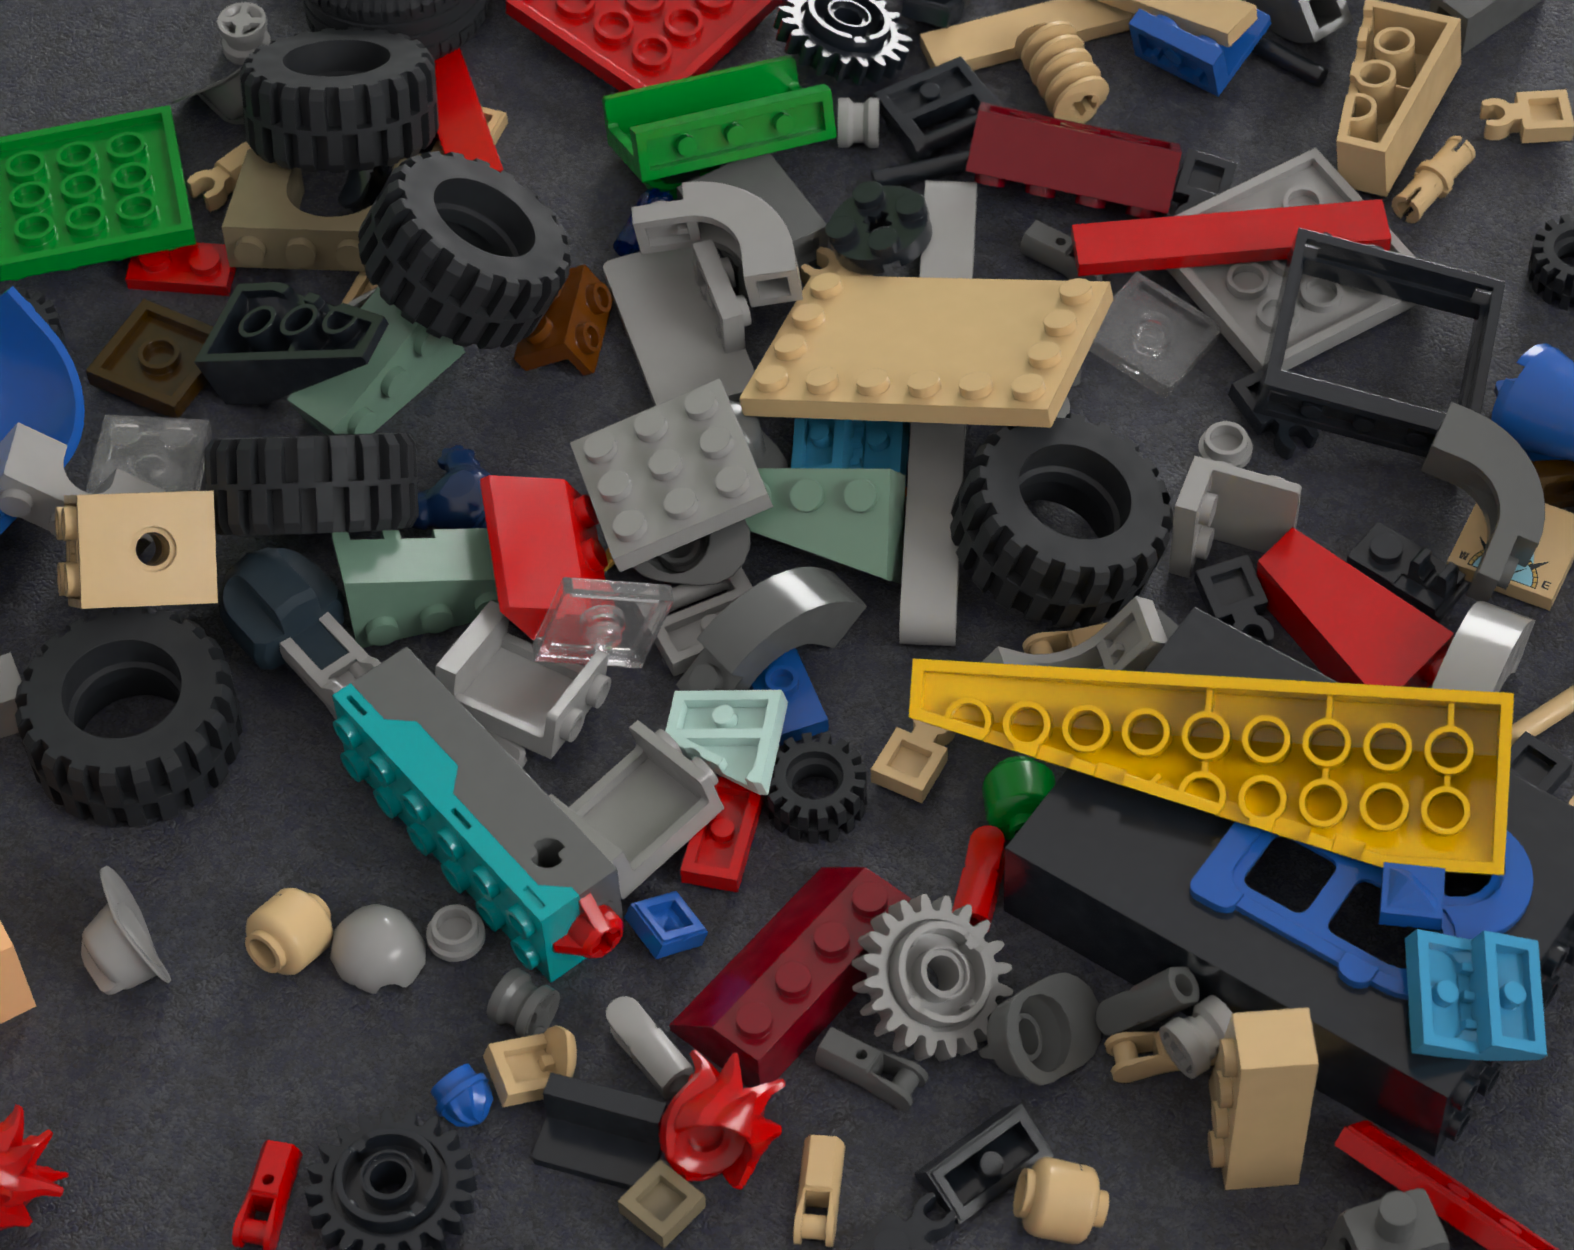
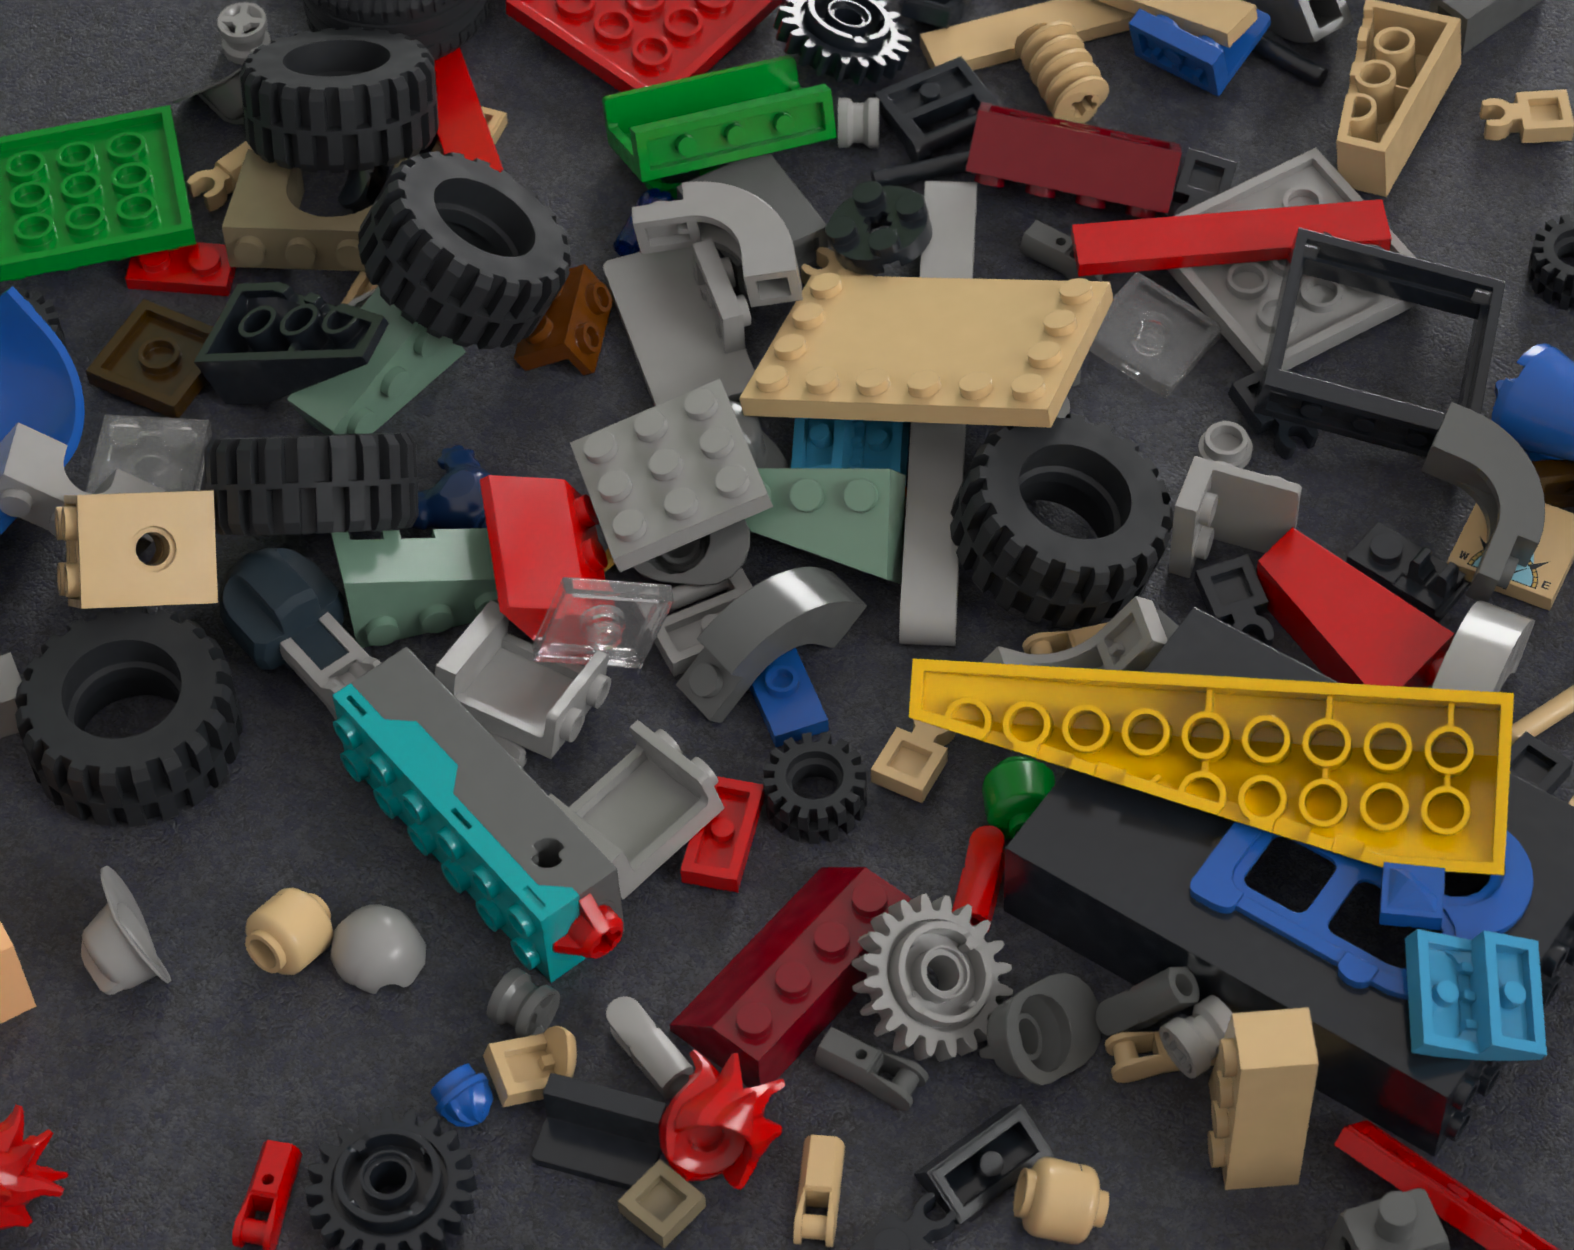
(455, 933): light grey plate -> none
(666, 924): blue tile -> none
(731, 732): light aqua wing -> none
(1433, 179): tan pin -> none

